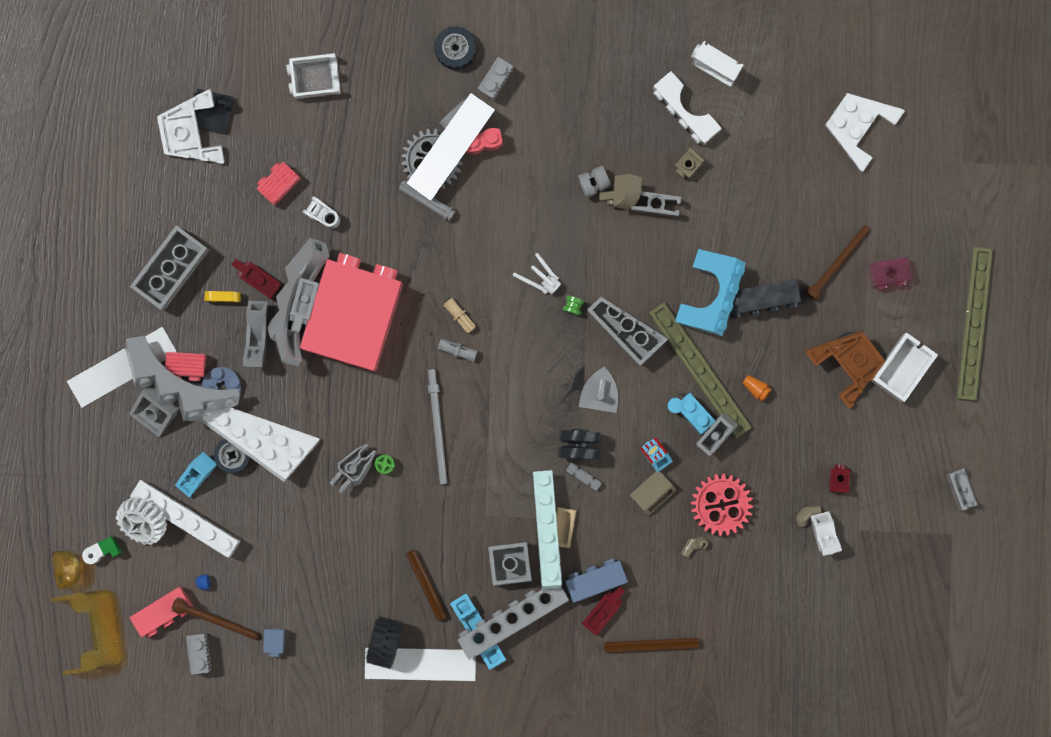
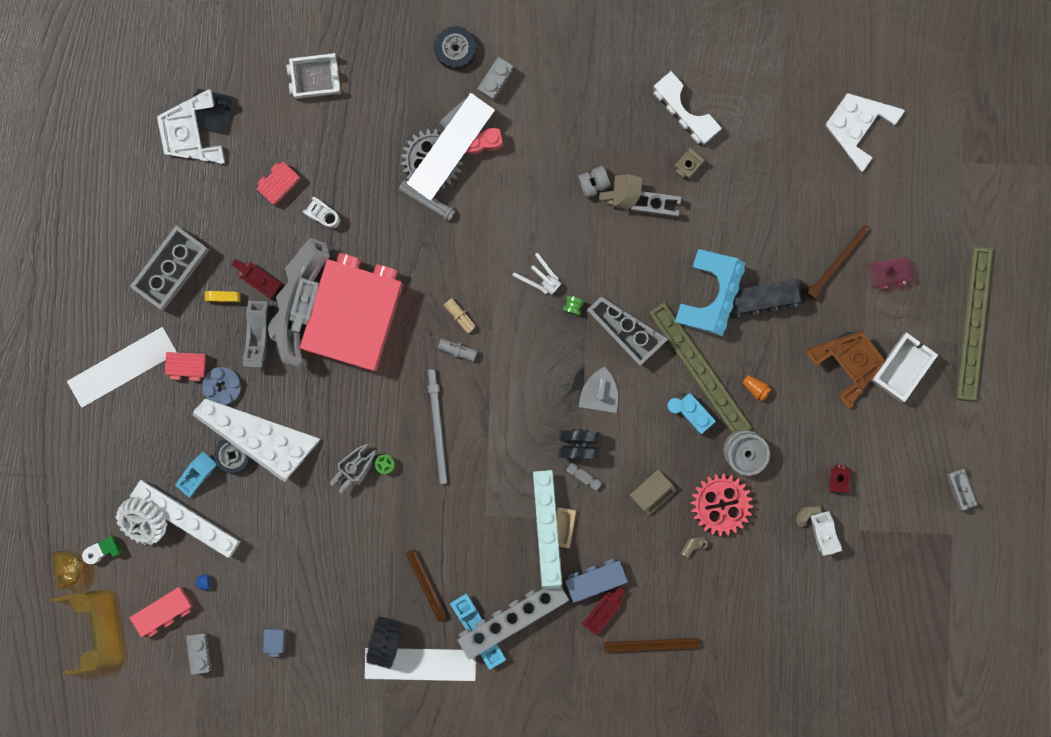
(152, 414): light grey slope -> none
(169, 388): light grey arch -> none
(180, 606): reddish brown piece -> none
(509, 563): light grey brick -> none
(656, 454): medium azure brick -> none
(716, 63): white window -> none
(717, 434): light grey brick -> none
(757, 454): none -> light grey wheel

